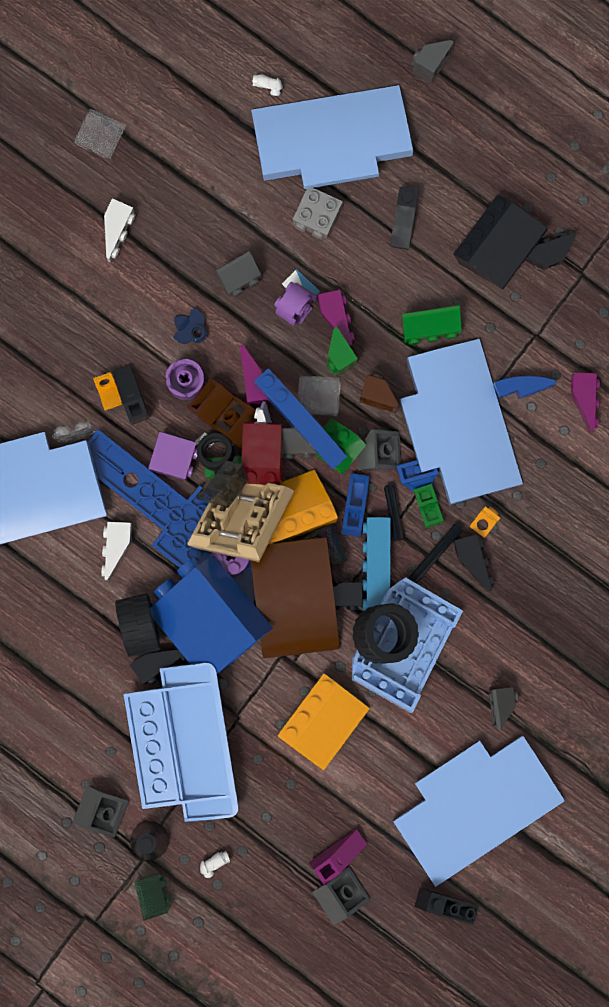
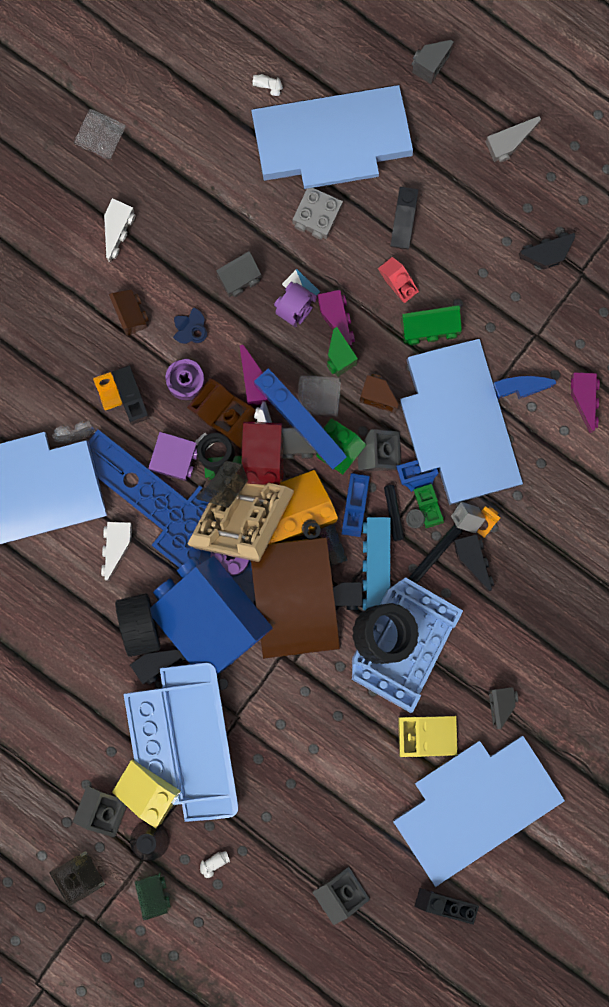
(77, 878): none -> clear smoke slope
(128, 311): none -> reddish brown slope
(145, 793): none -> light yellow slope
(313, 523): none -> black bush
(323, 722): light orange slope -> none
(338, 856): magenta slope -> none
(398, 279): none -> coral slope
(415, 518): none -> dark grey piece
(427, 736): none -> light yellow slope
(468, 517): none -> light grey panel
(500, 242): black slope -> none
(505, 143): none -> light grey slope

